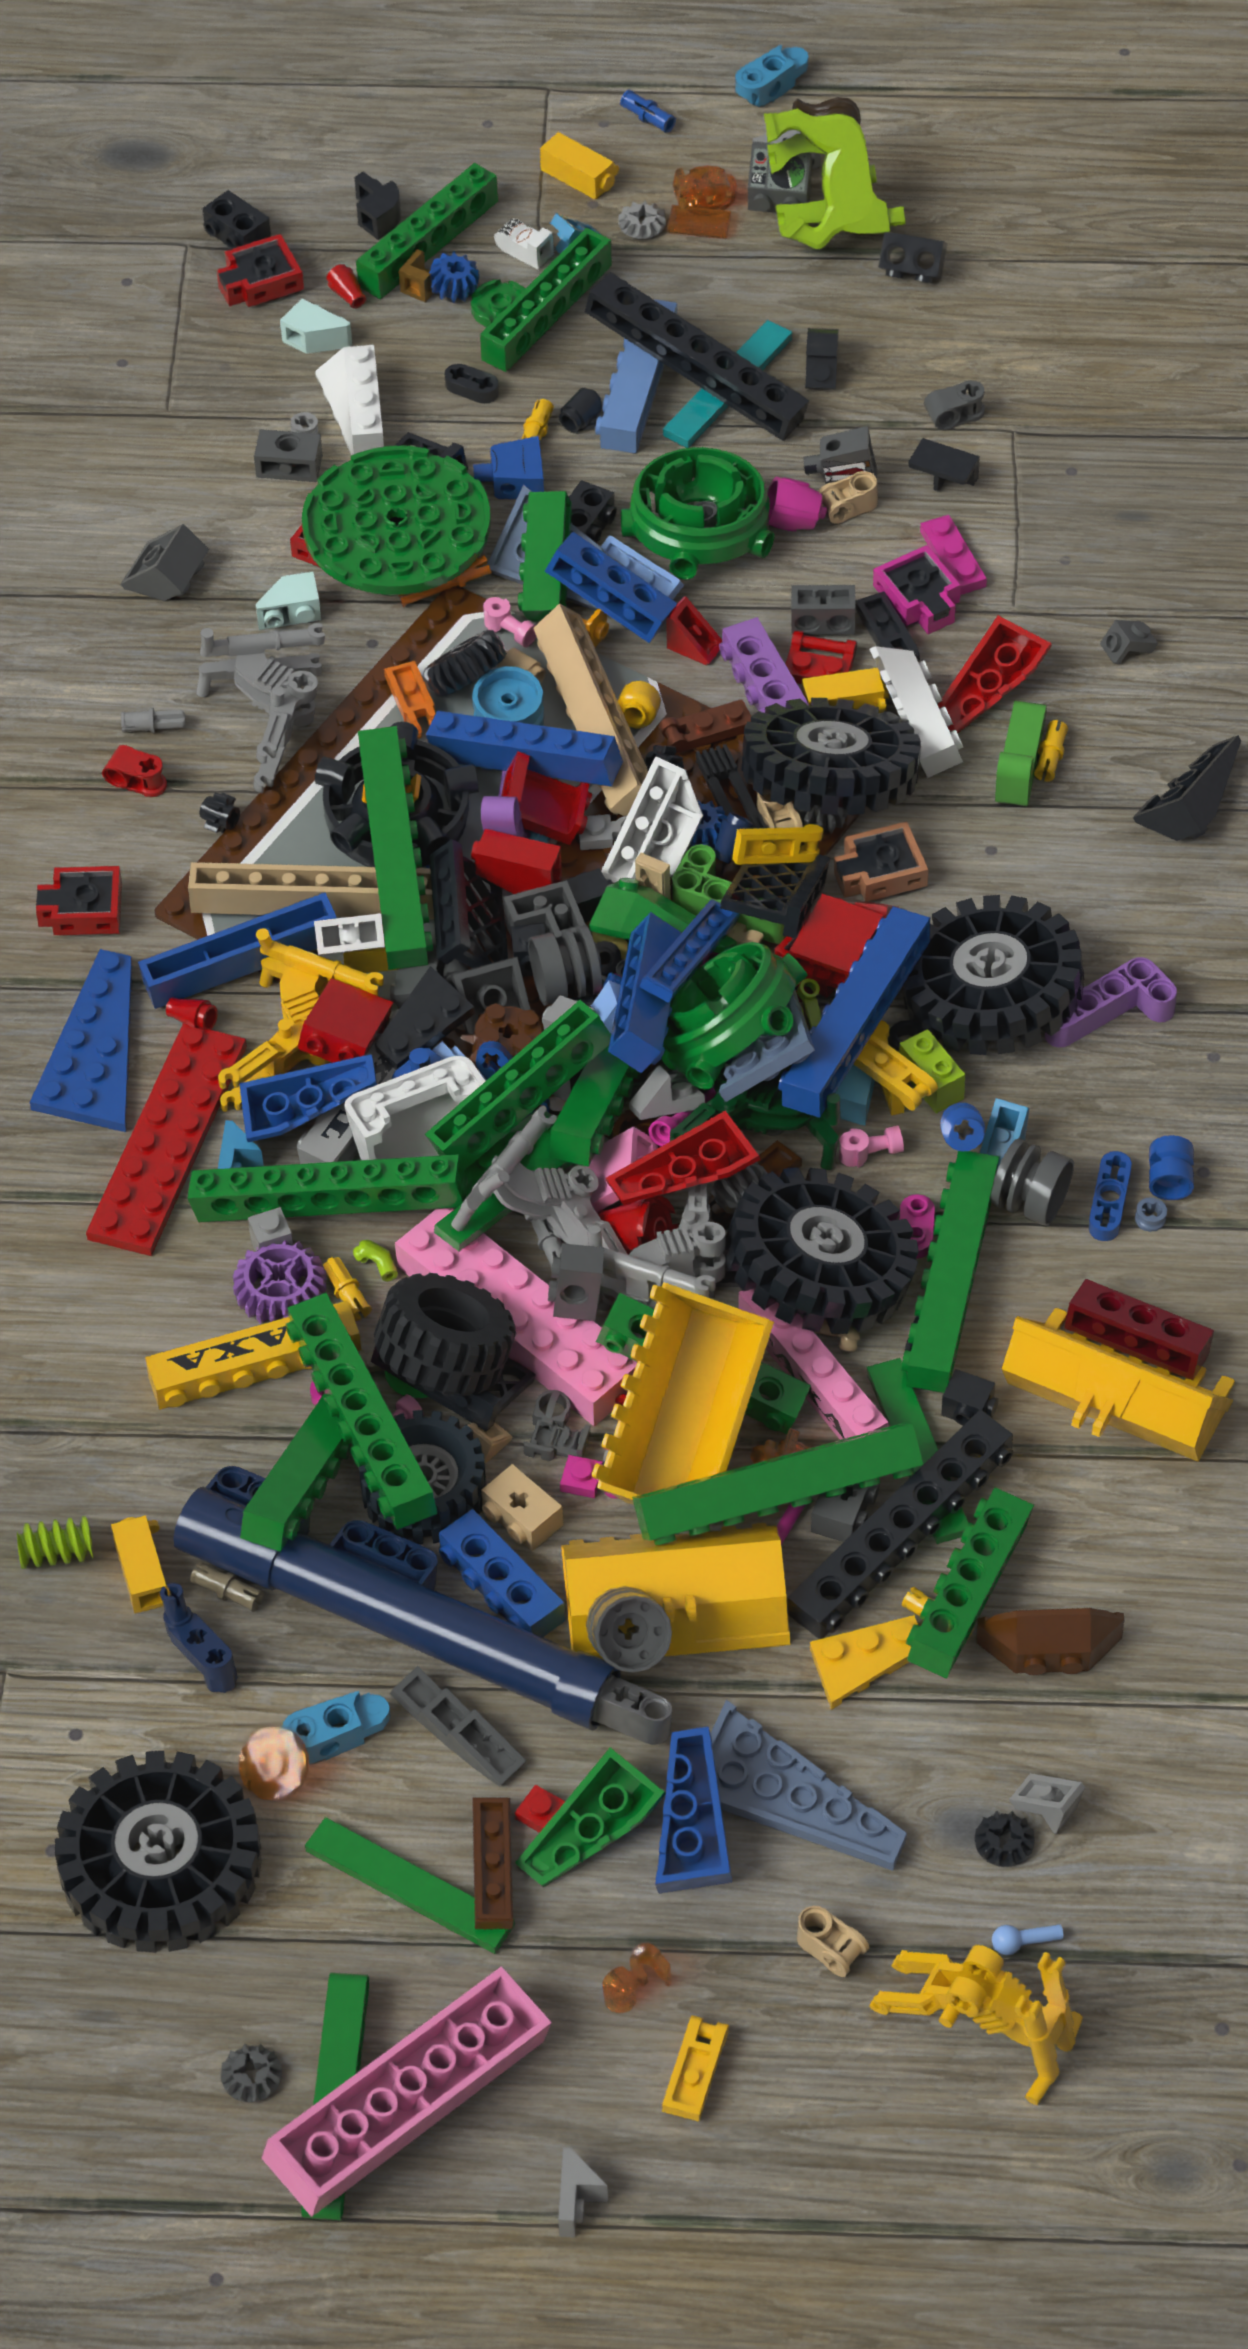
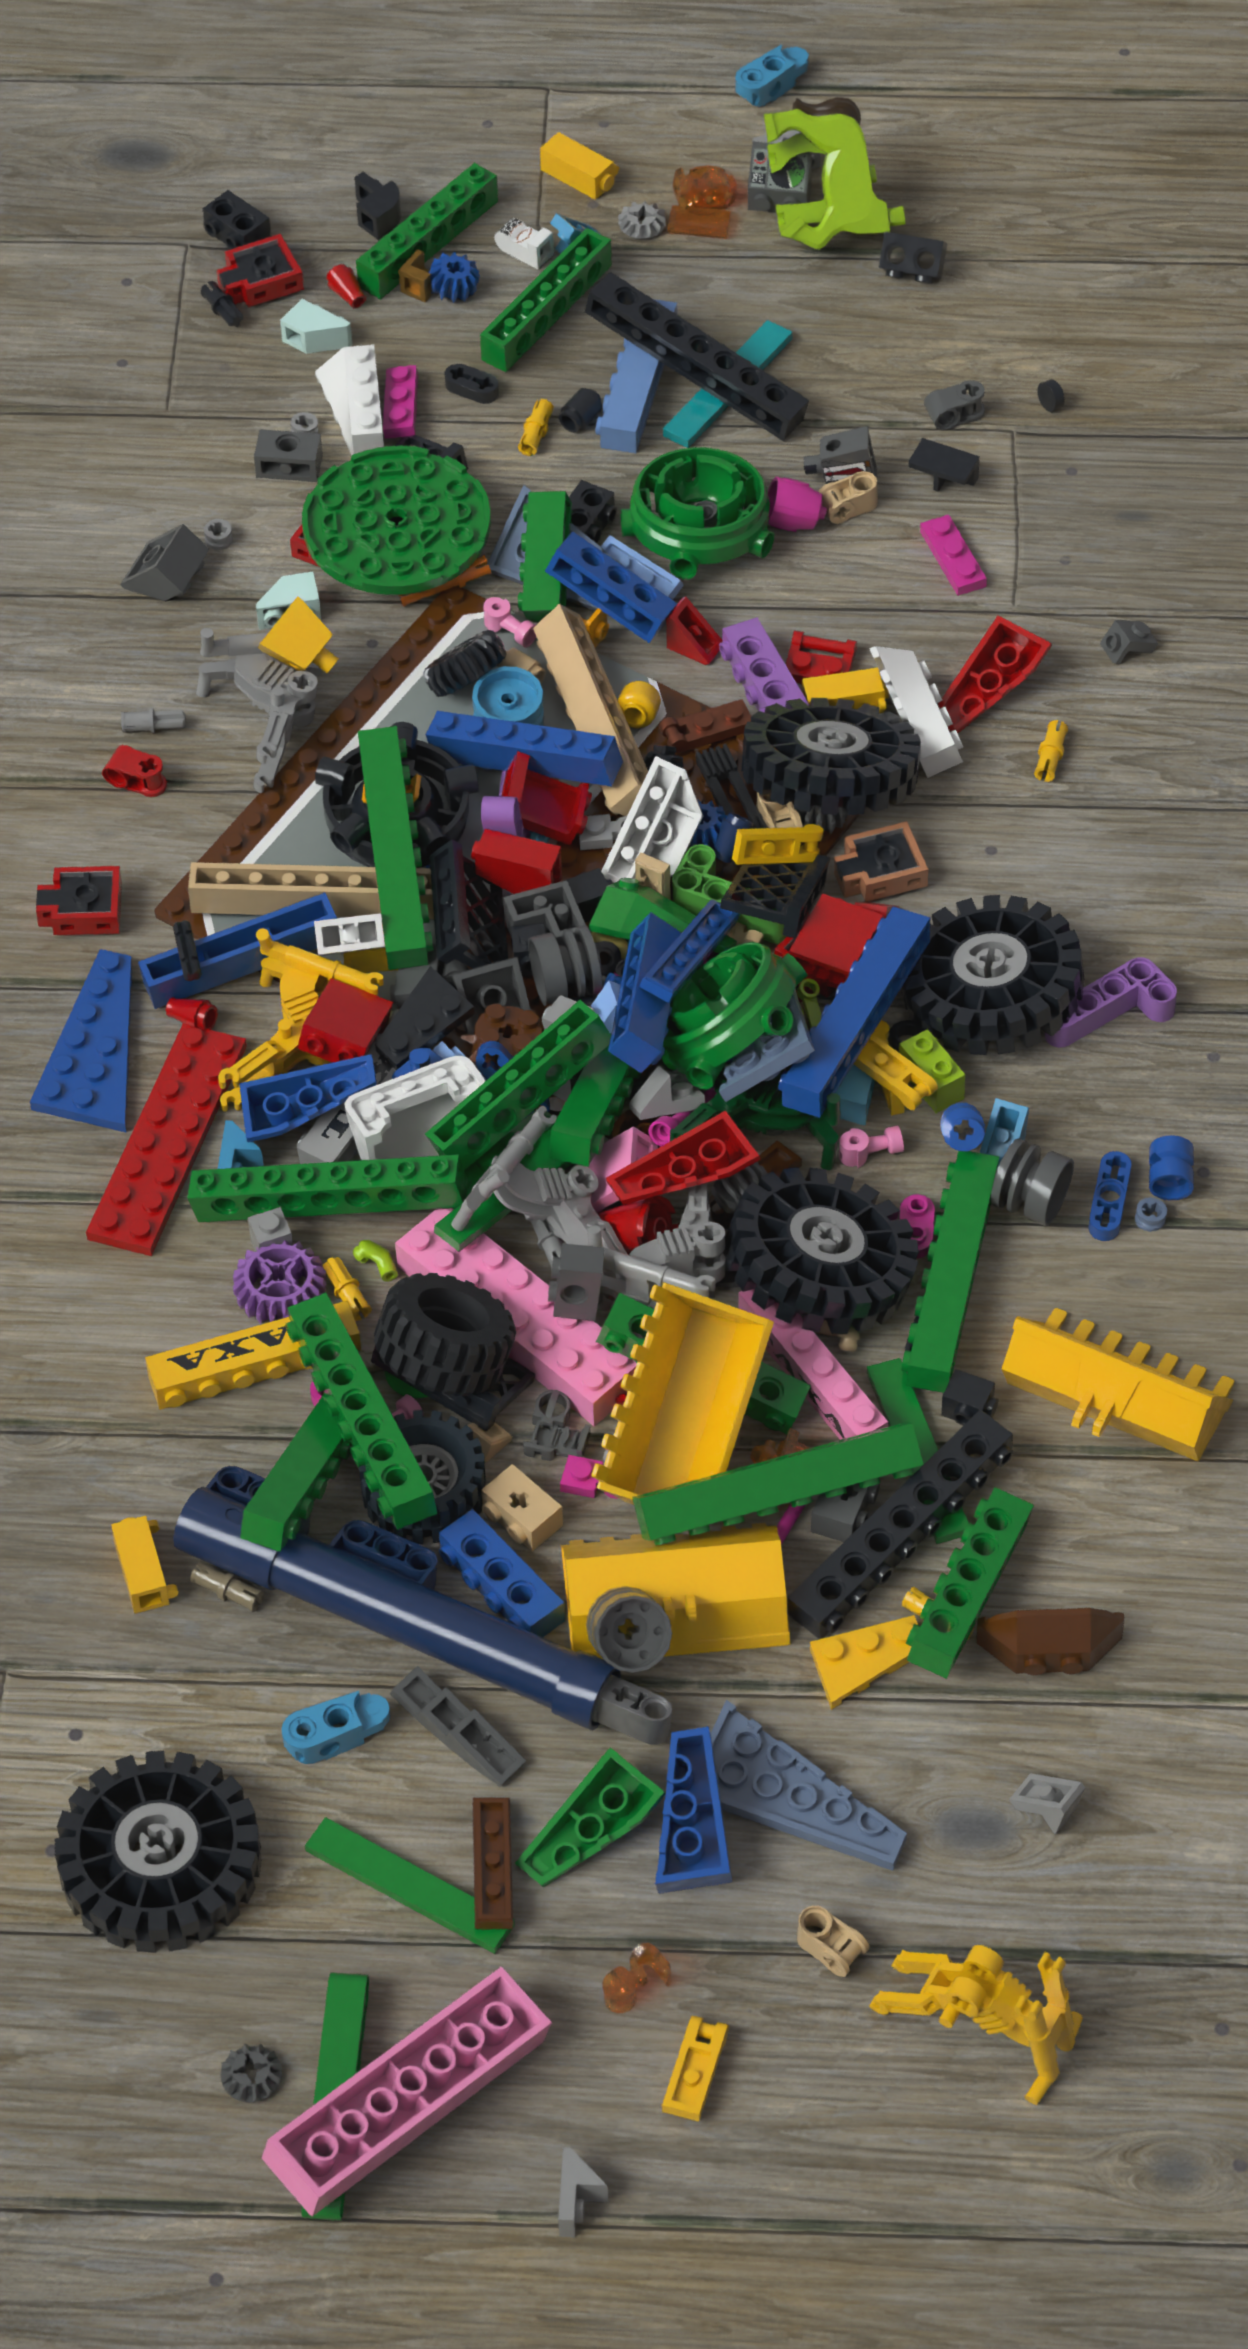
(54, 1542): lime piece -> none
(186, 1628): dark blue beam -> none
(187, 950): none -> black axle
(218, 526): none -> light grey bush
(219, 812): black gear -> none
(222, 304): none -> black axle
(274, 1763): clear orange tile -> none
(299, 639): none -> yellow torso
(400, 401): none -> dark pink plate
(410, 693): orange hinge -> none
(492, 299): green tile -> none
(513, 466): blue torso -> none
(538, 1808): red plate -> none
(660, 118): blue pin -> none
(821, 358): black brick -> none
(823, 609): dark grey brick -> none
(884, 623): black plate -> none
(919, 589): piece -> none
(1009, 1939): light blue bar -> none
(1014, 1850): black gear -> none
(1020, 753): bright green beam -> none
(1050, 395): none -> black tile
(1139, 1329): dark red brick -> none
(1192, 796): black wedge -> none

